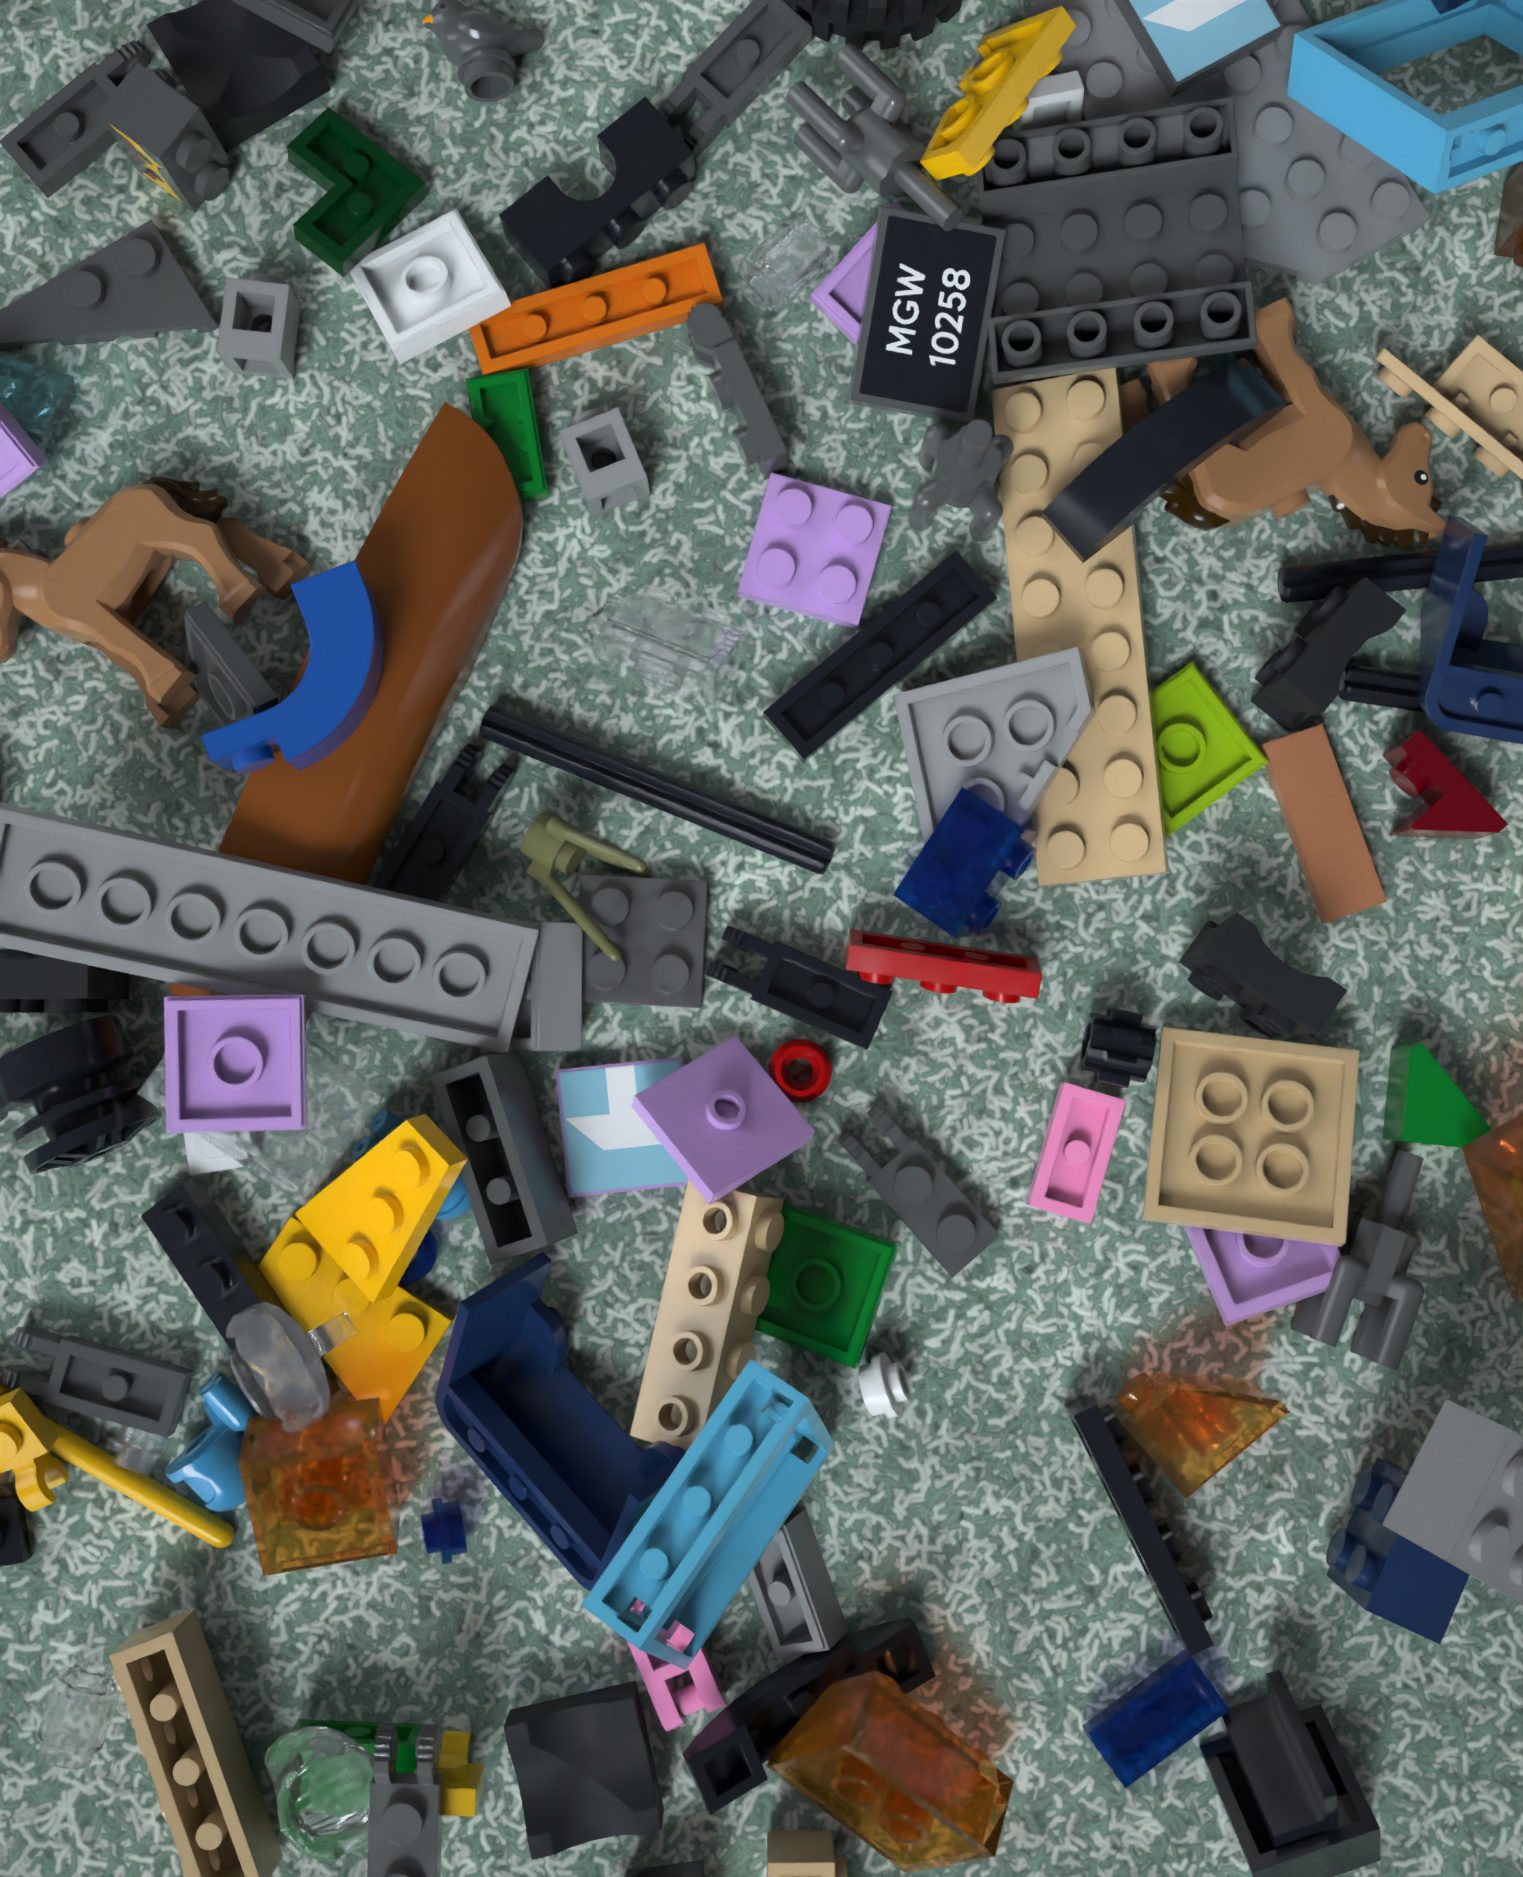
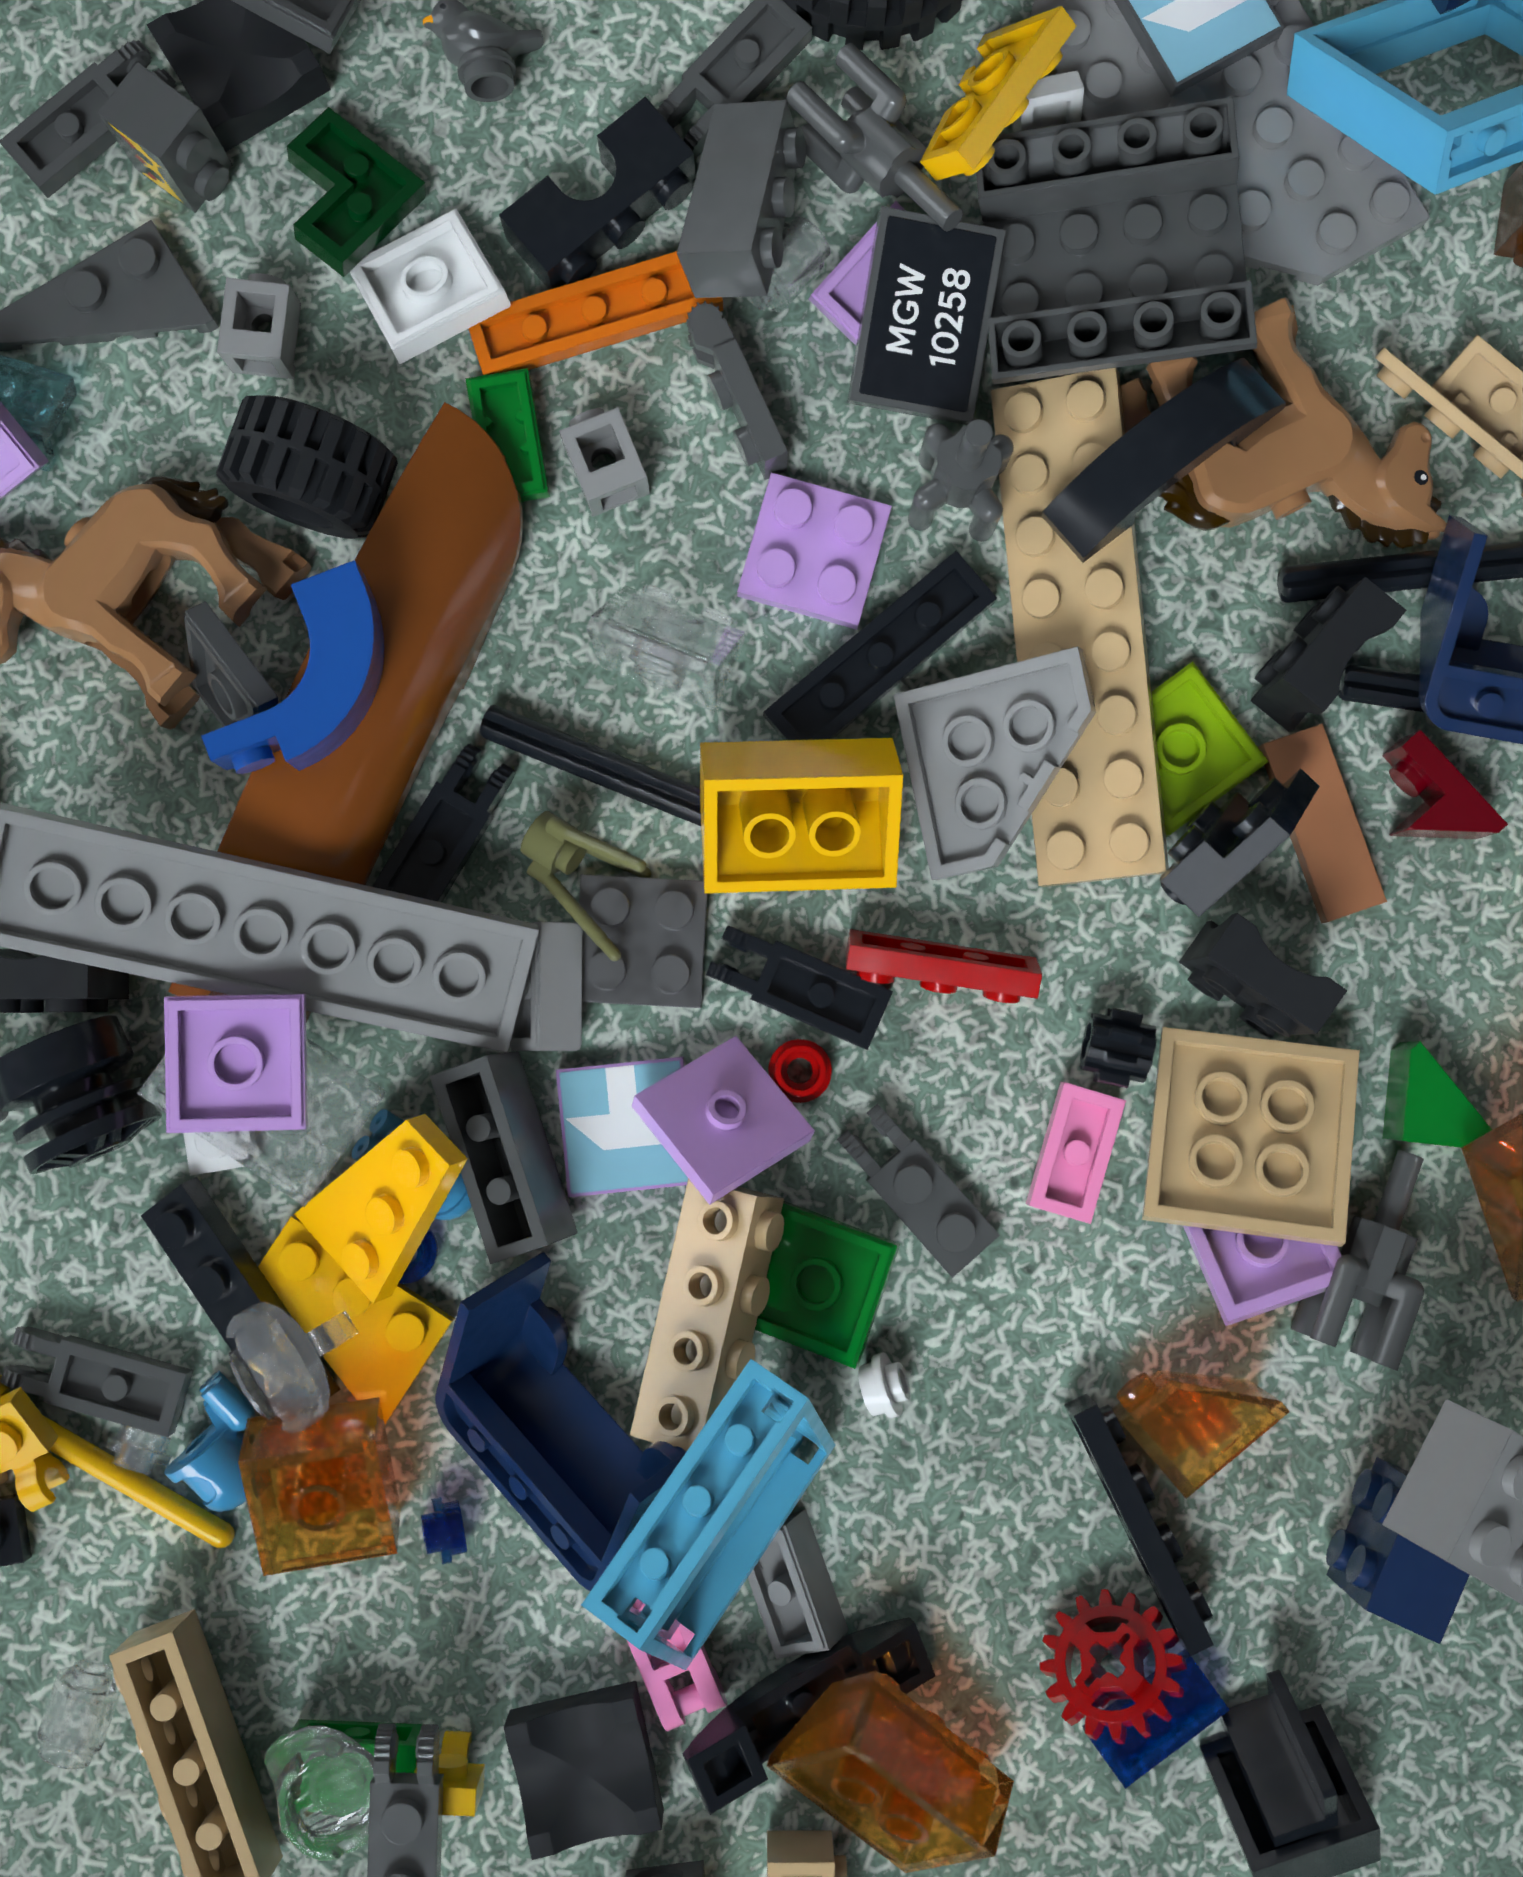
(306, 466): none -> black tyre
(741, 199): none -> dark grey brick
(800, 814): none -> yellow slope
(967, 865): clear blue bracket -> none
(1095, 1685): none -> red gear
(1233, 840): none -> black plate

